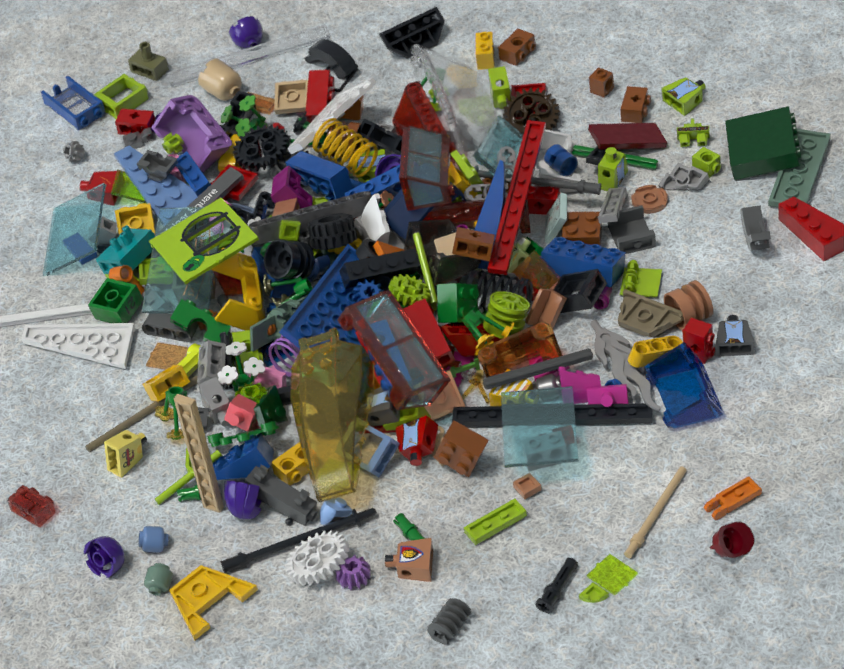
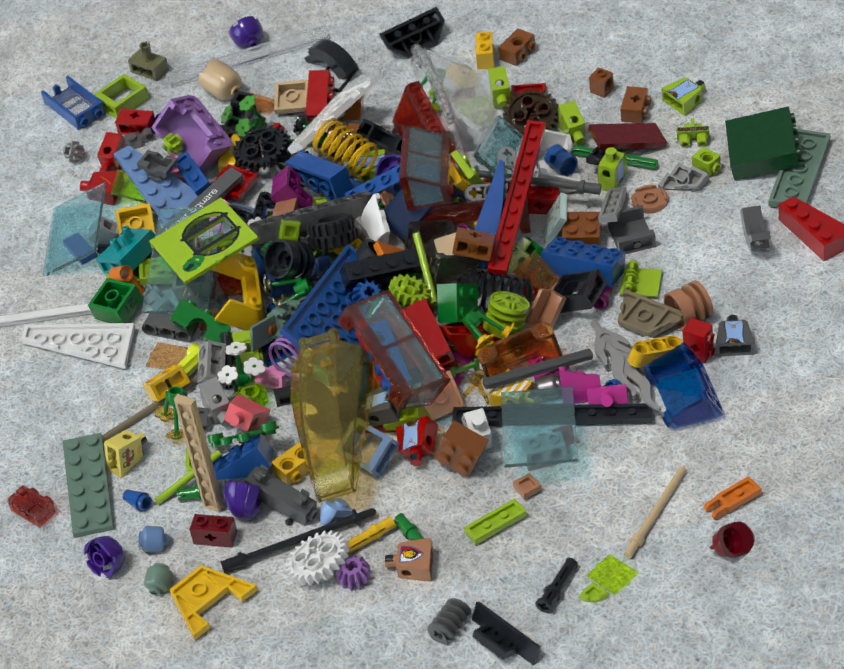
(87, 485): none -> sand green plate
(111, 143): none -> red torso
(139, 500): none -> blue cone
(213, 530): none -> dark red brick
(270, 408): dark green wing -> none
(374, 532): none -> yellow pin
(478, 423): none -> white torso
(501, 636): none -> black bracket
(576, 127): none -> lime torso

